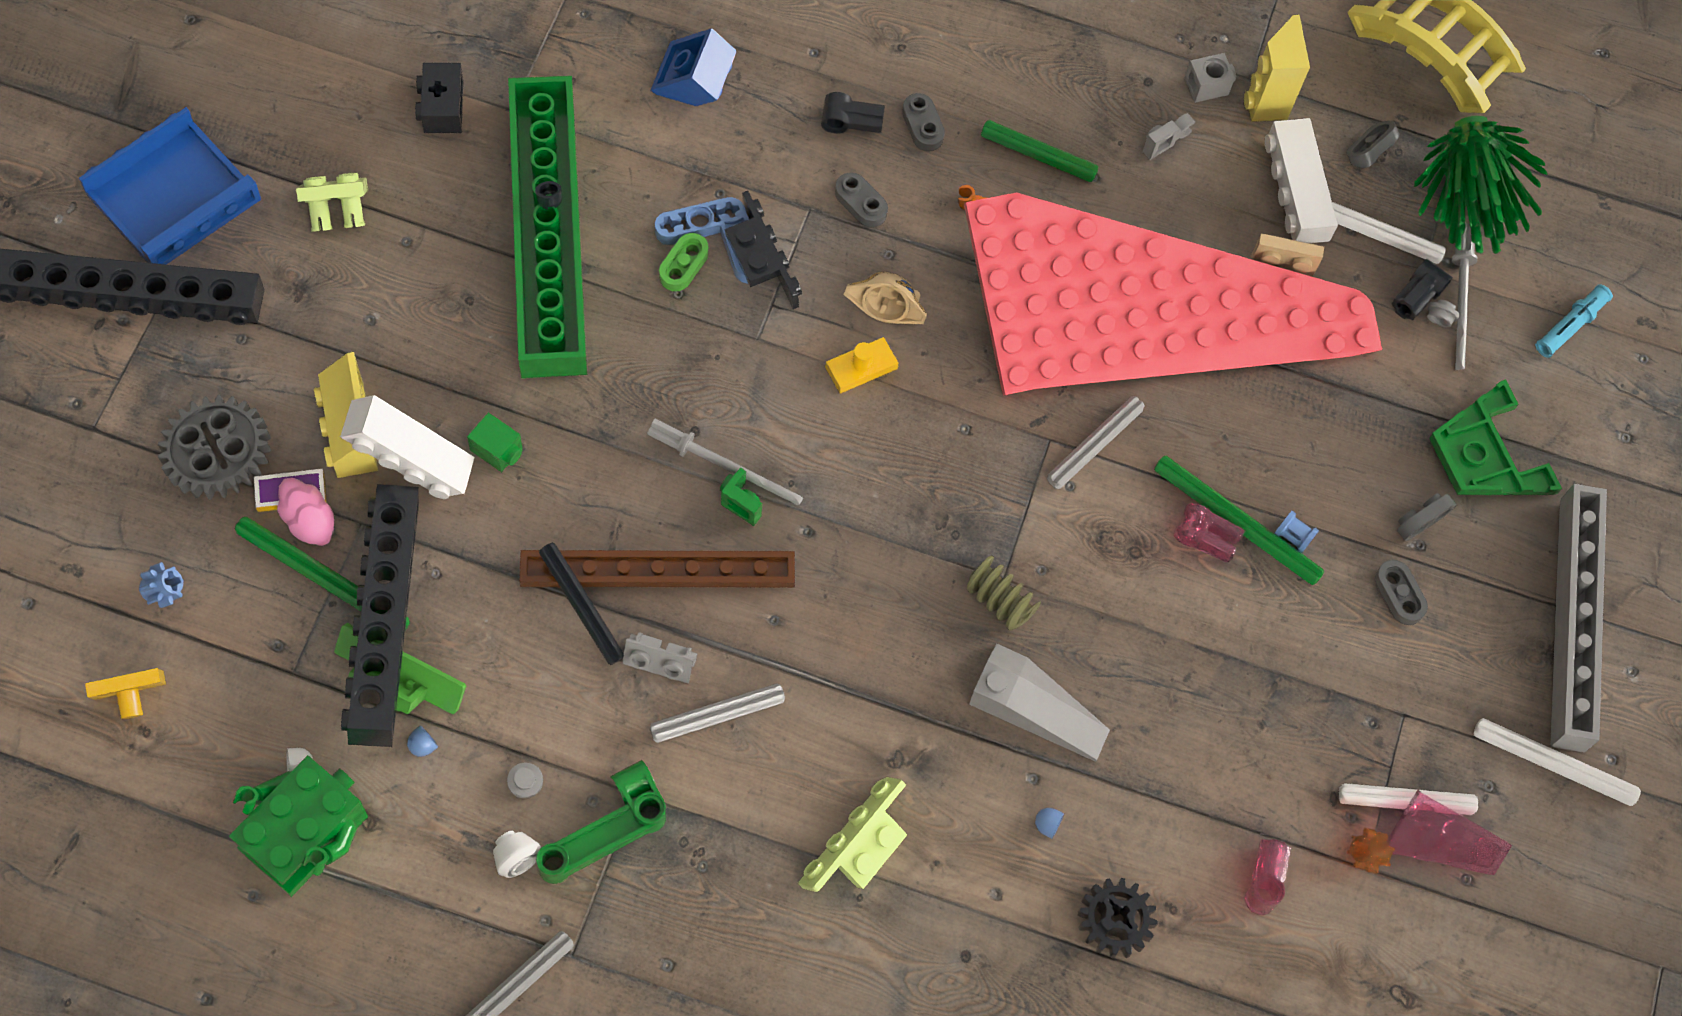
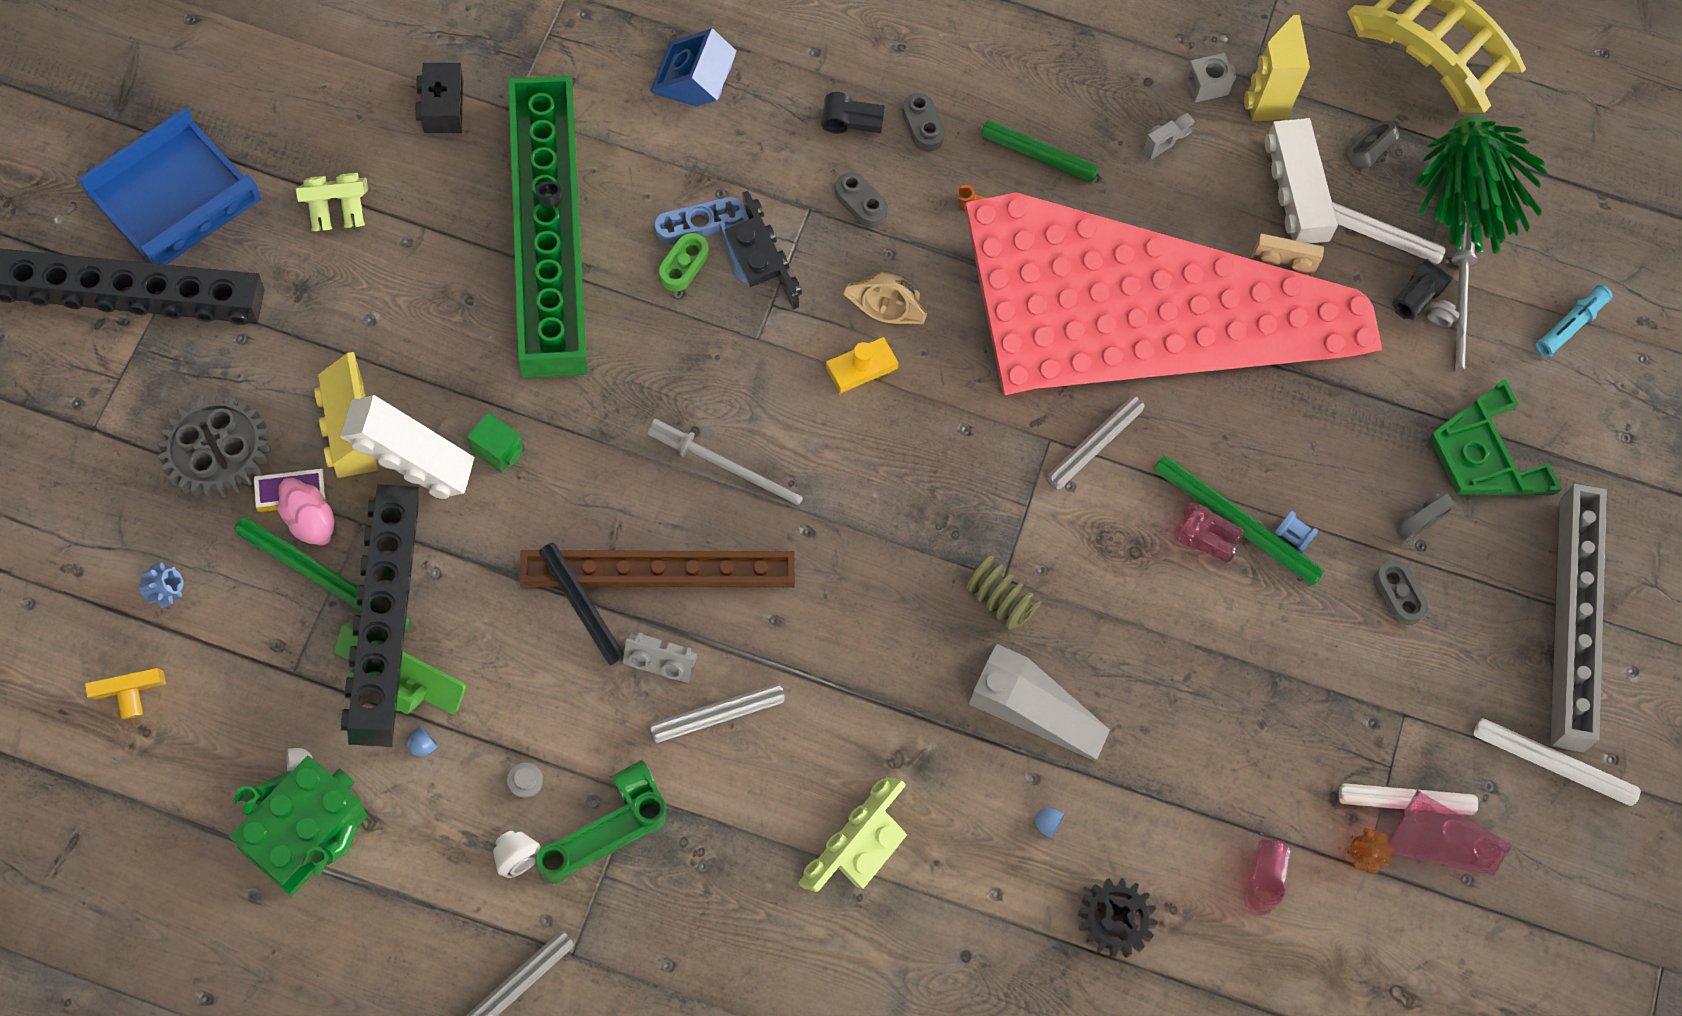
(738, 501): green bracket -> none

